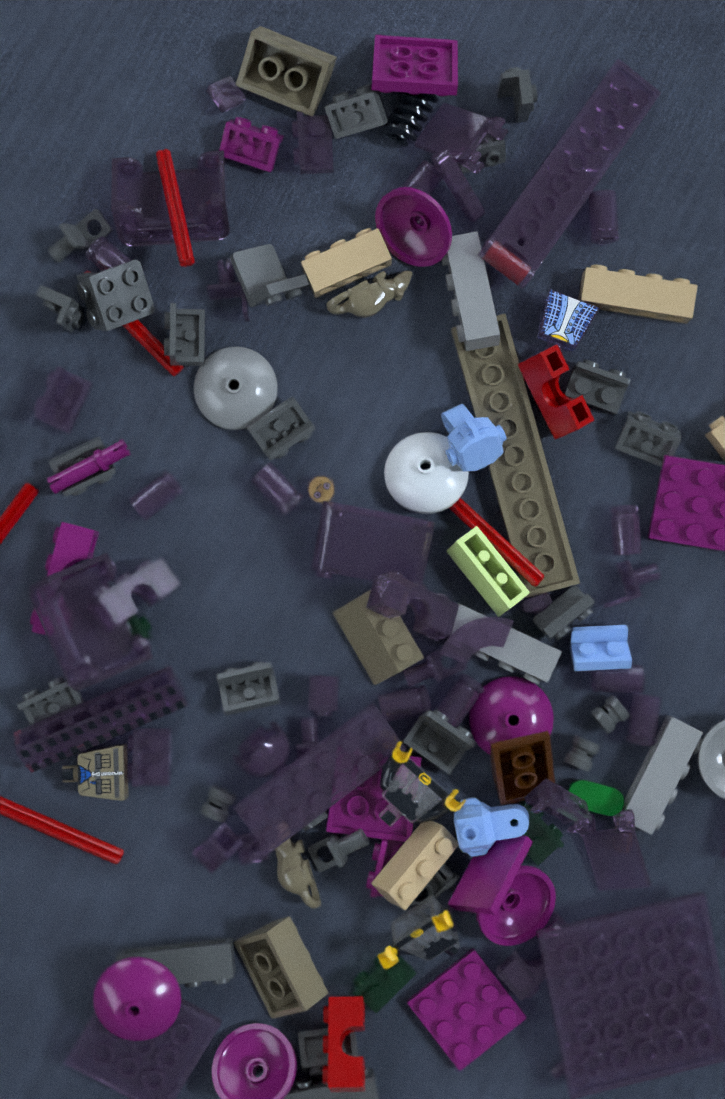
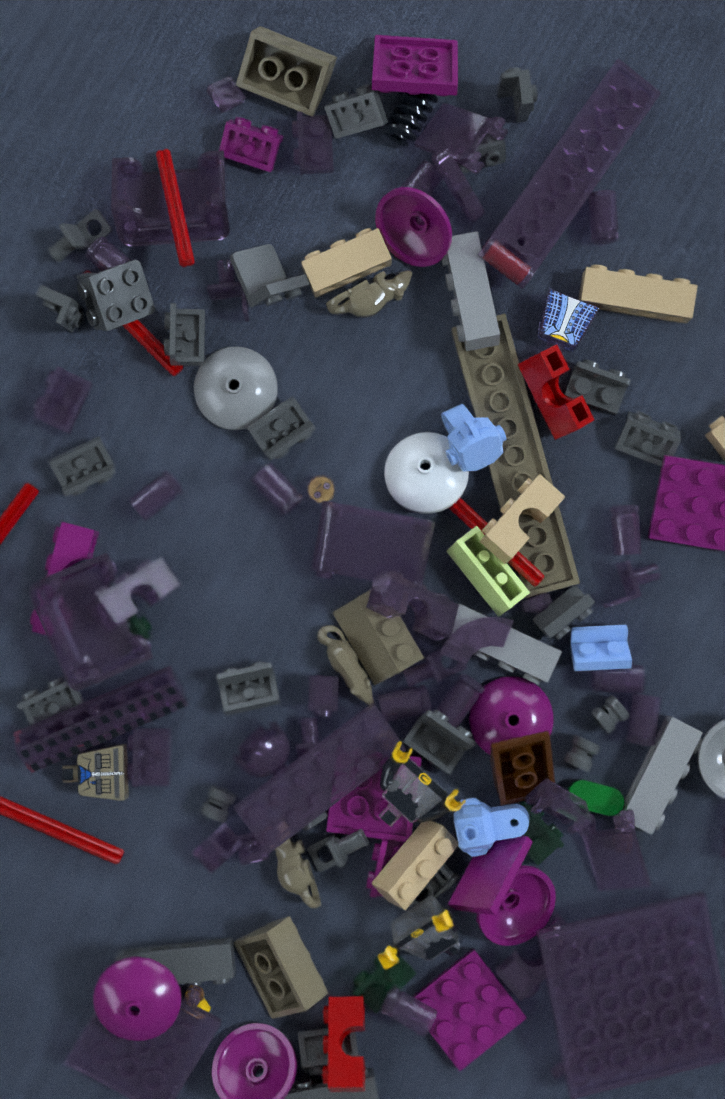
(89, 466): magenta pin -> none
(195, 996): none -> arm
(345, 661): none -> dark tan animal
(408, 1011): none -> clear purple piece
(505, 536): none -> tan arch

